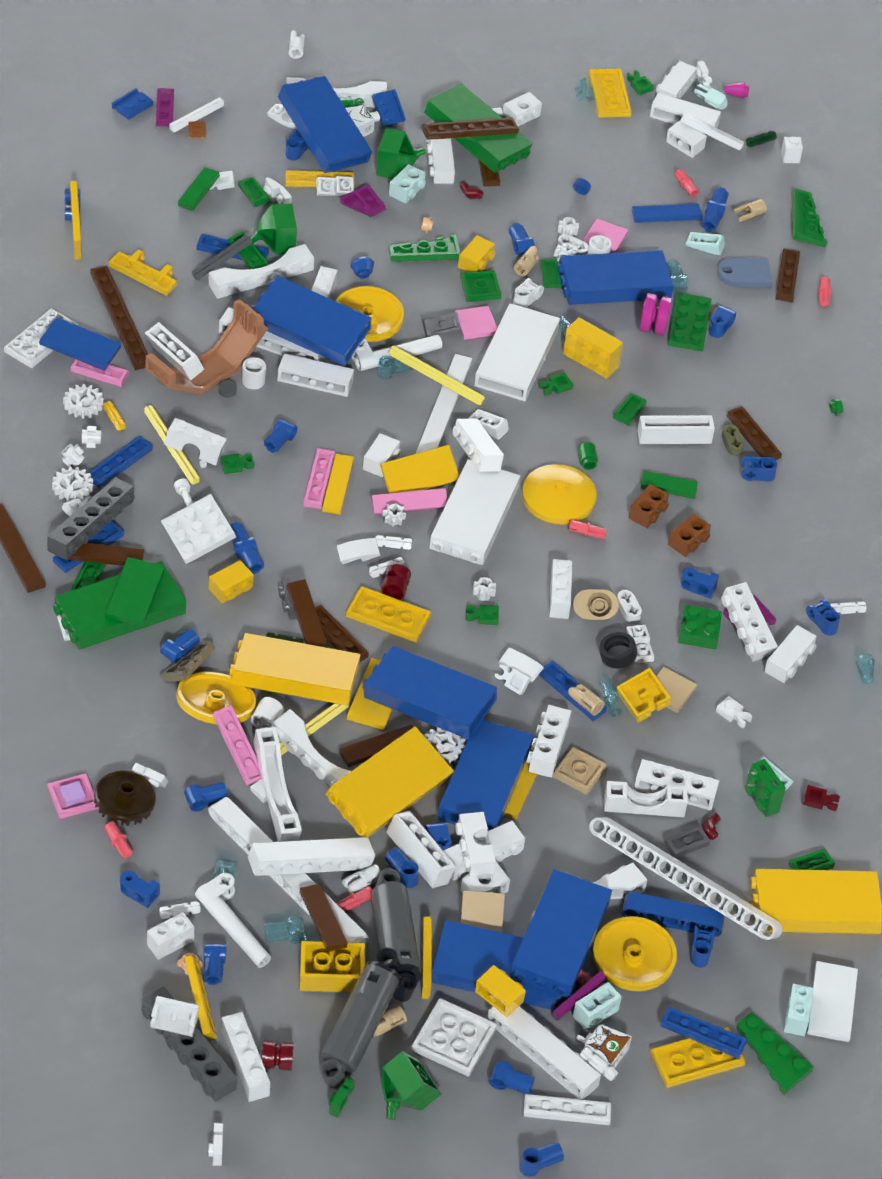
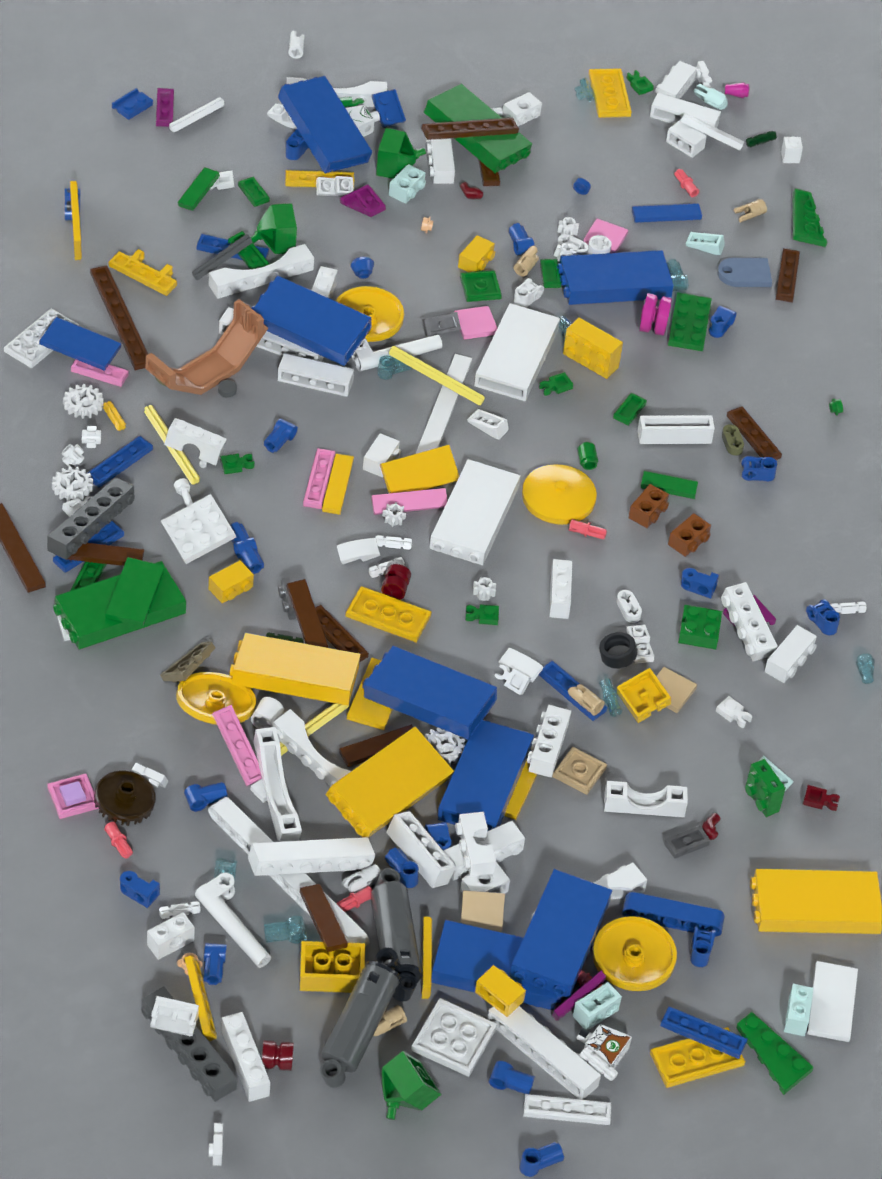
(174, 351): white brick -> none
(178, 647): blue piece -> none
(197, 129): clear orange tile -> none
(253, 373): white piece -> none
(276, 192): white slope -> none
(339, 1099): green plate -> none
(433, 250): green wing -> none
(478, 445): white brick -> none
(595, 604): tan piece -> none
(655, 777): white brick -> none
(693, 881): white beam -> none
(715, 209): blue piece -> none
(821, 864): green tile -> none
(824, 291): coral axle -> none

